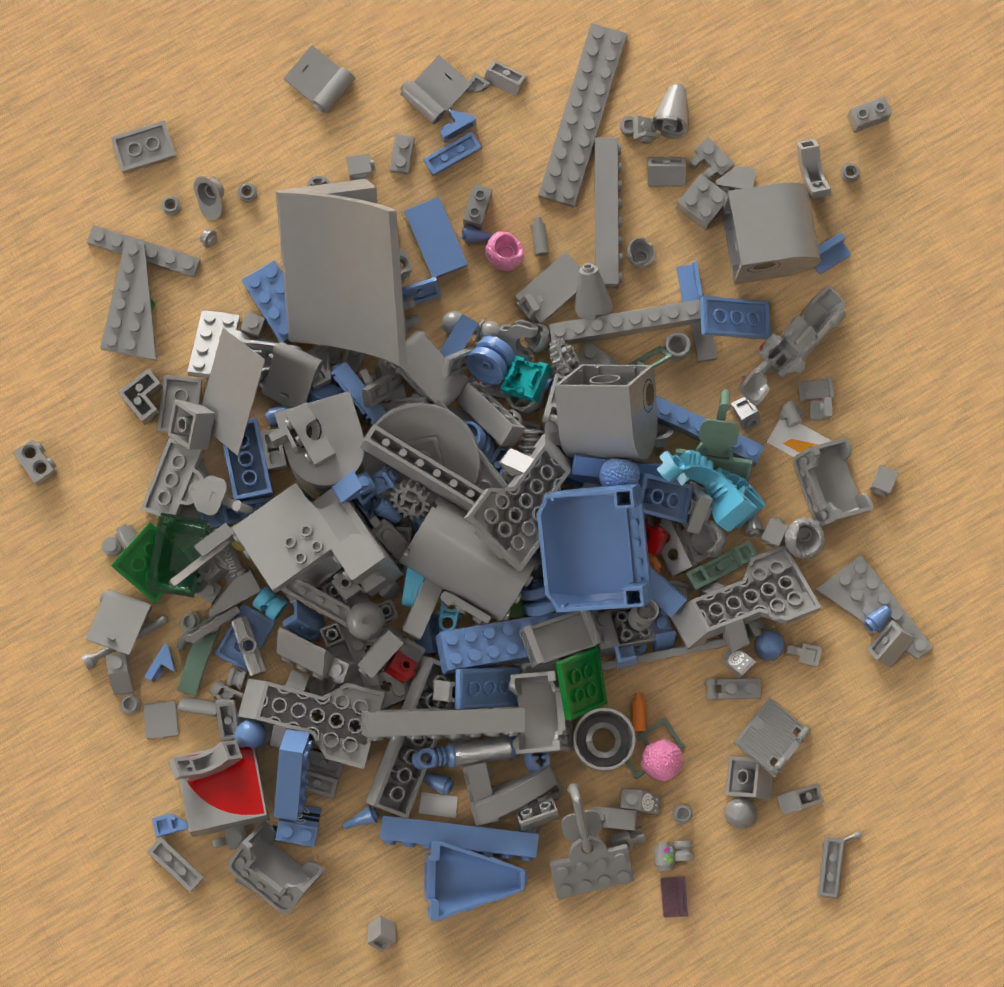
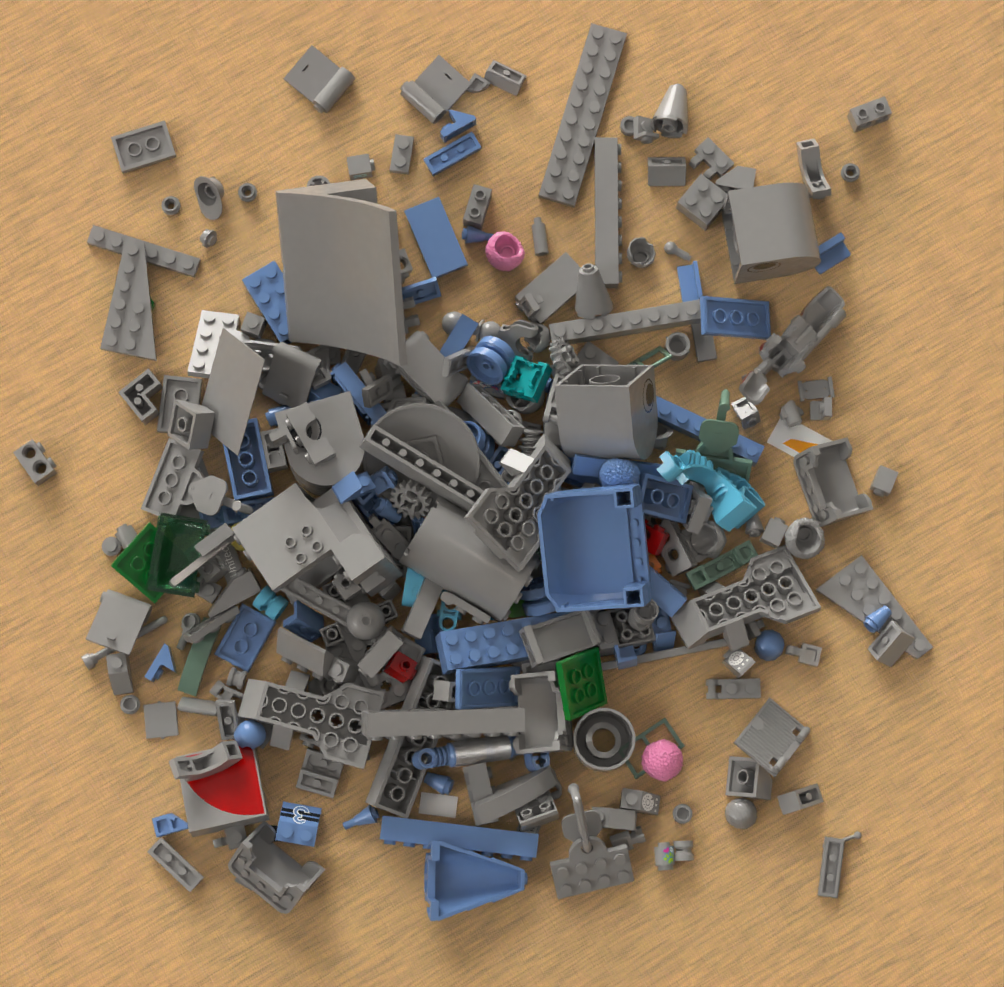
(245, 634): light grey piece -> none
(292, 775): medium blue brick -> none
(381, 933): light grey panel -> none
(639, 713): orange cylinder -> none
(672, 248): none -> light grey piece
(674, 897): panel -> none

